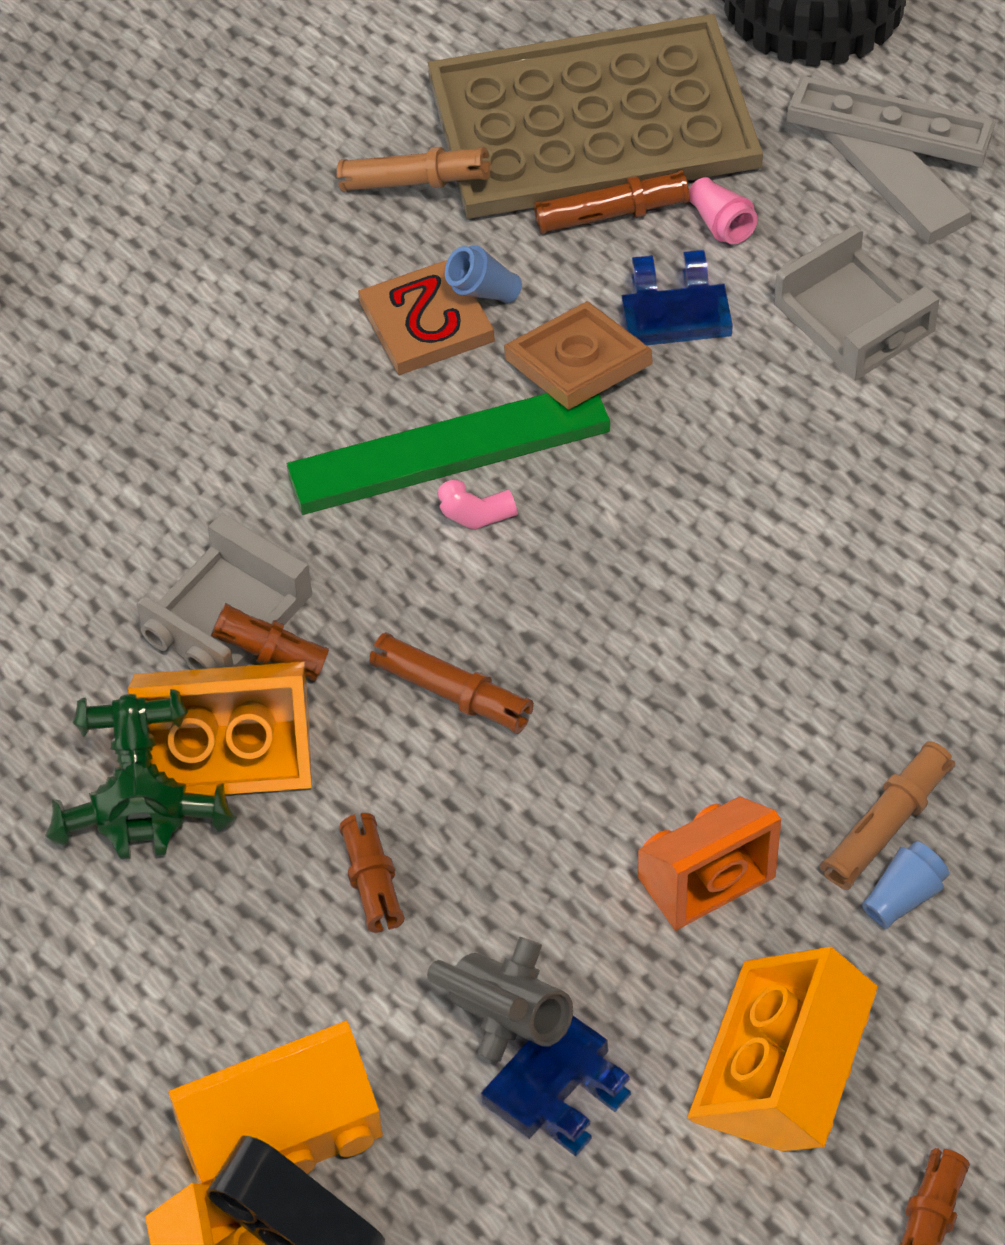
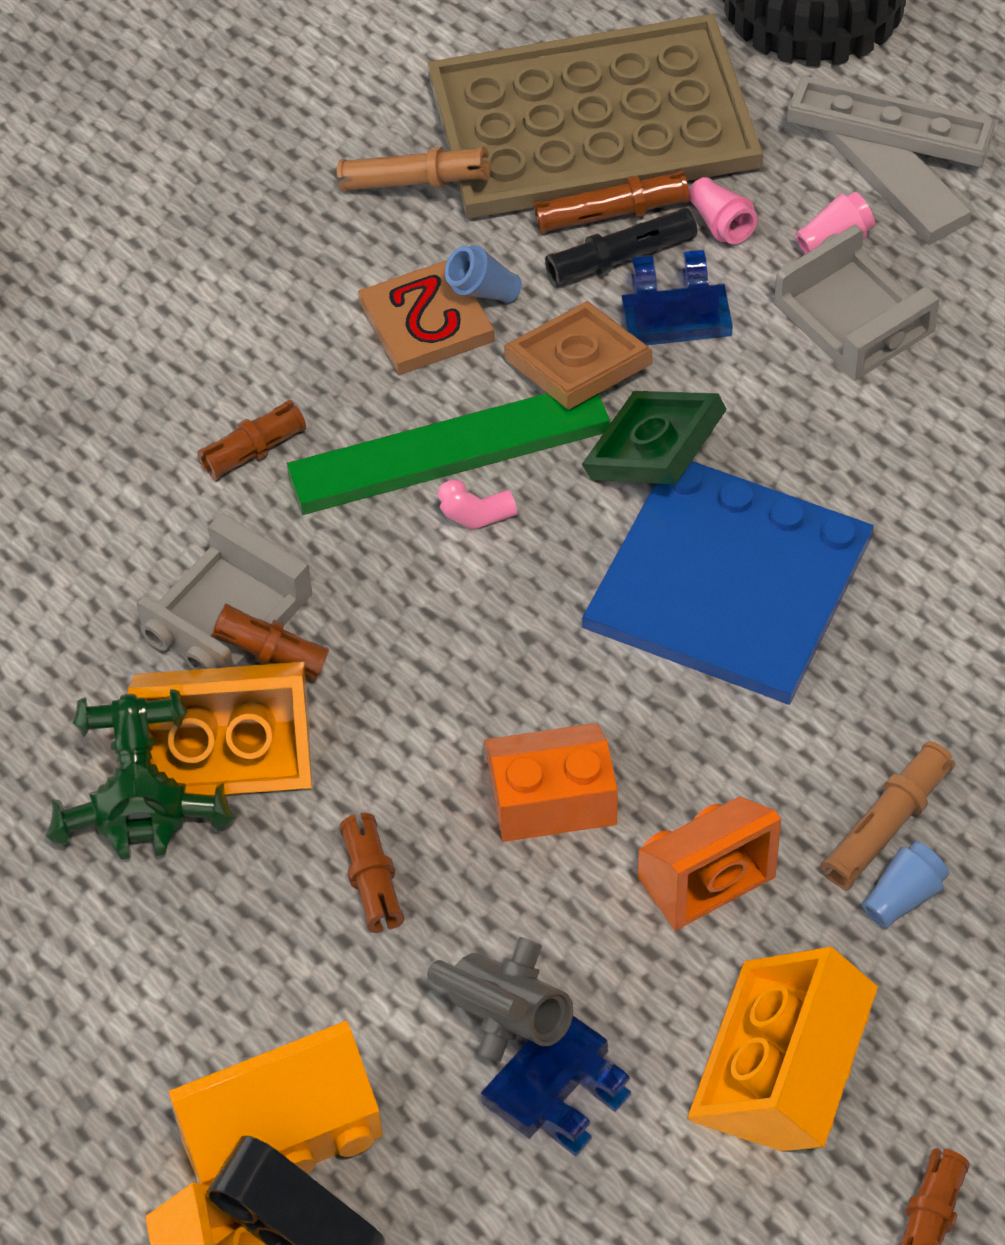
(252, 440): none -> dark orange pin
(470, 691): dark orange pin -> none
(552, 781): none -> orange slope
(601, 253): none -> black pin
(654, 437): none -> dark green plate
(729, 580): none -> blue plate
(836, 218): none -> bright pink cone

